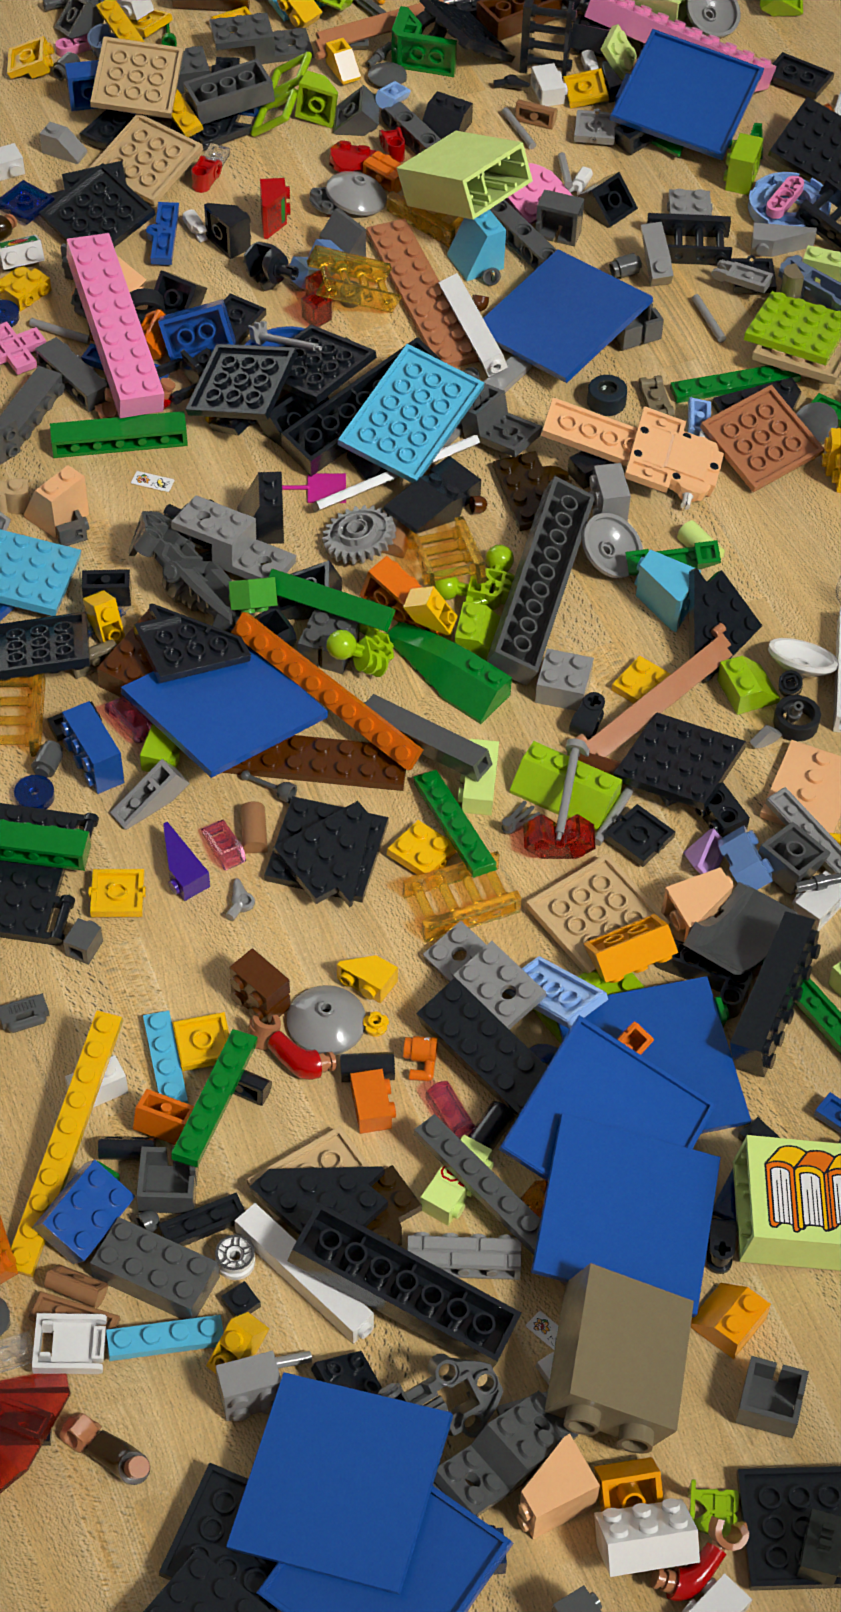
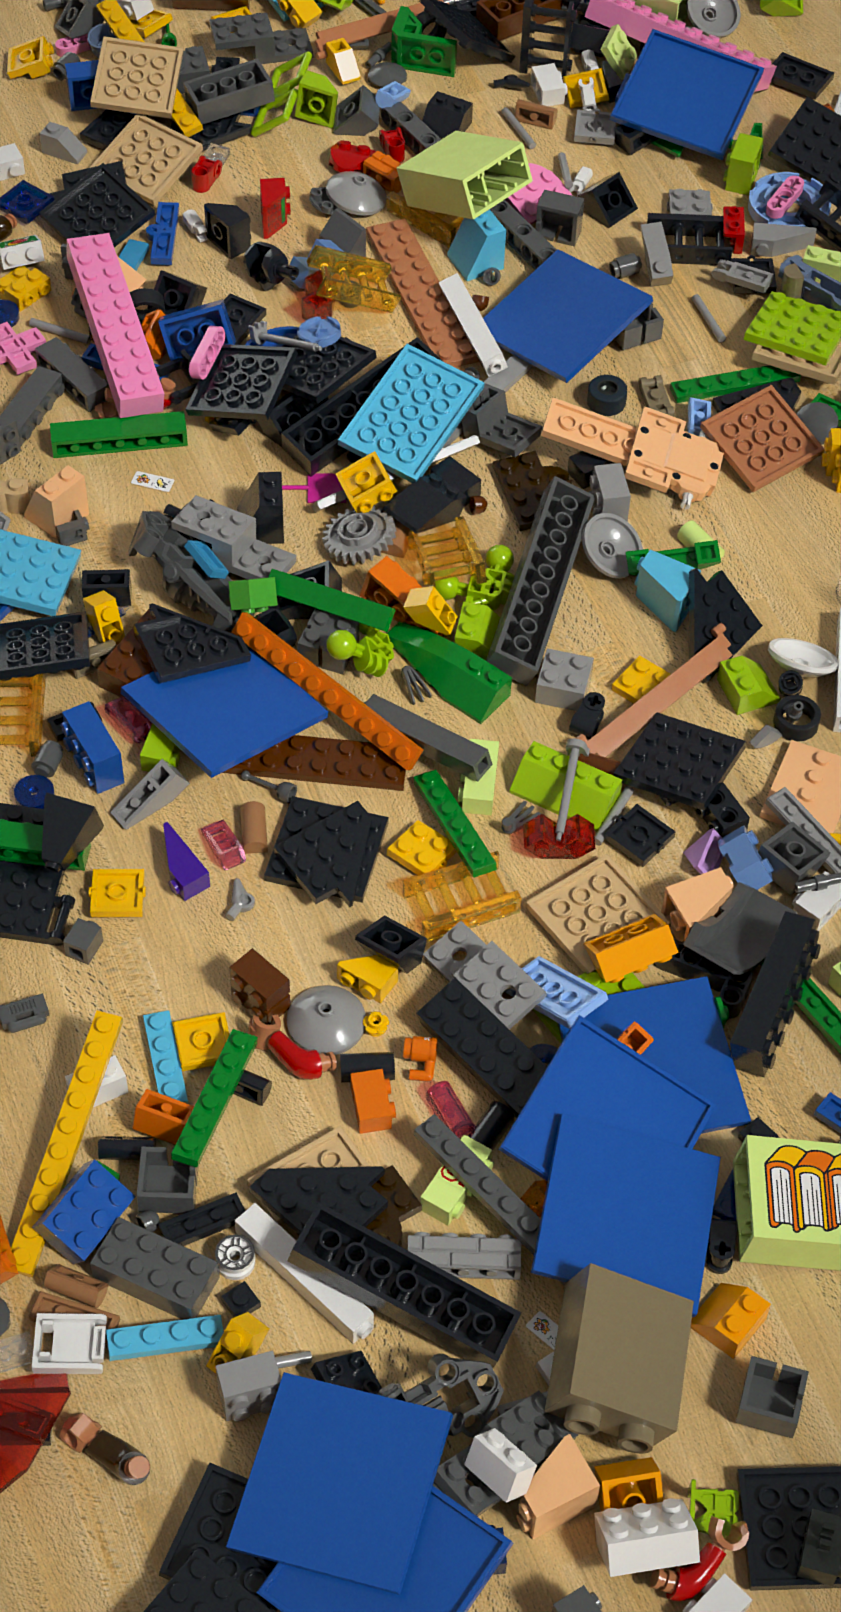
(67, 830): none -> black slope
(134, 253): none -> dark azure tile
(206, 559): none -> dark azure tile
(207, 352): none -> bright pink beam
(320, 331): none -> medium blue tile
(366, 483): none -> yellow plate
(393, 943): none -> black slope
(410, 677): none -> dark grey piece
(500, 1465): none -> white brick
(588, 95): none -> white bar
(734, 227): none -> red bracket

